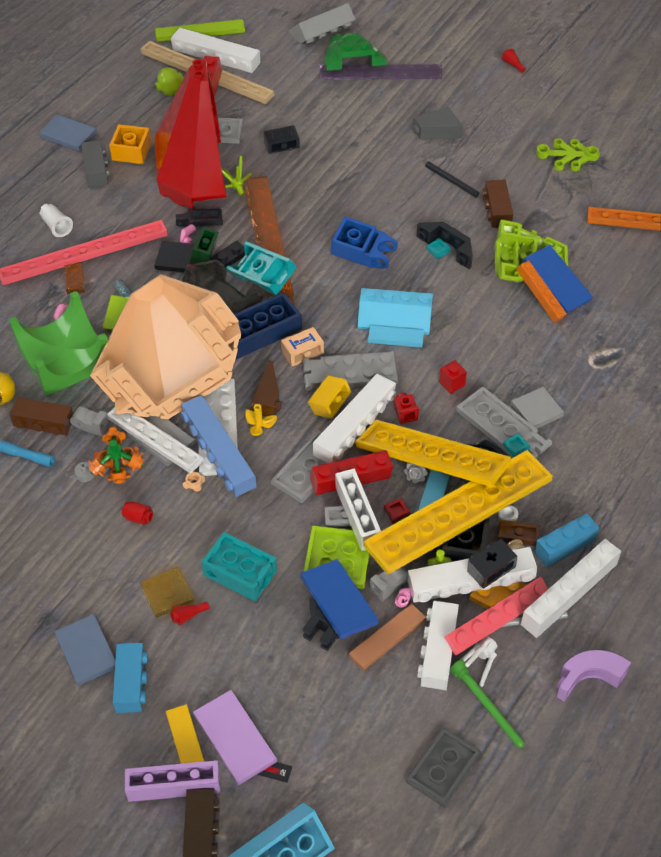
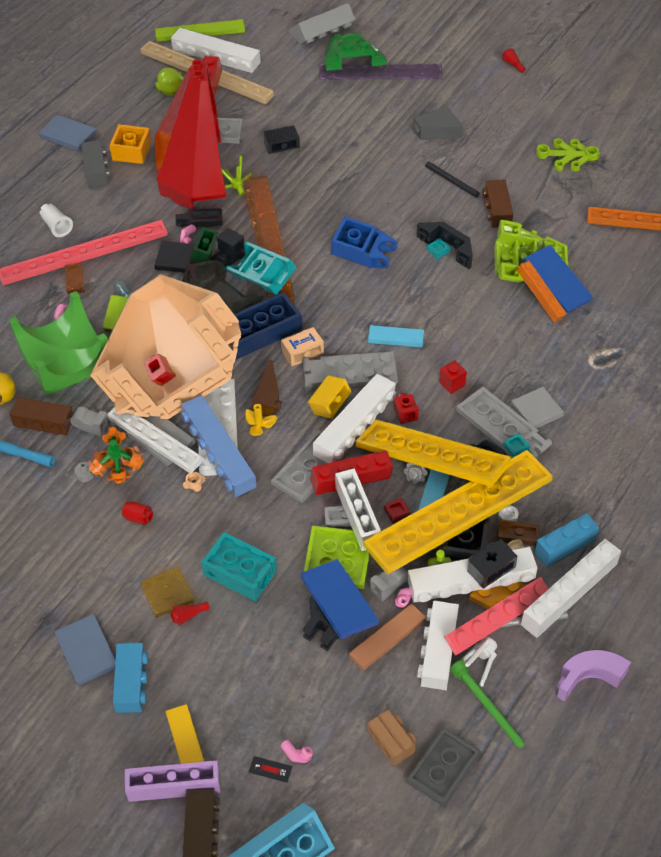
(159, 369): none -> red brick
(230, 242): none -> black brick
(235, 737): lavender tile -> none
(296, 755): none -> bright pink arm
(392, 737): none -> medium nougat brick
(395, 309): medium azure slope -> none

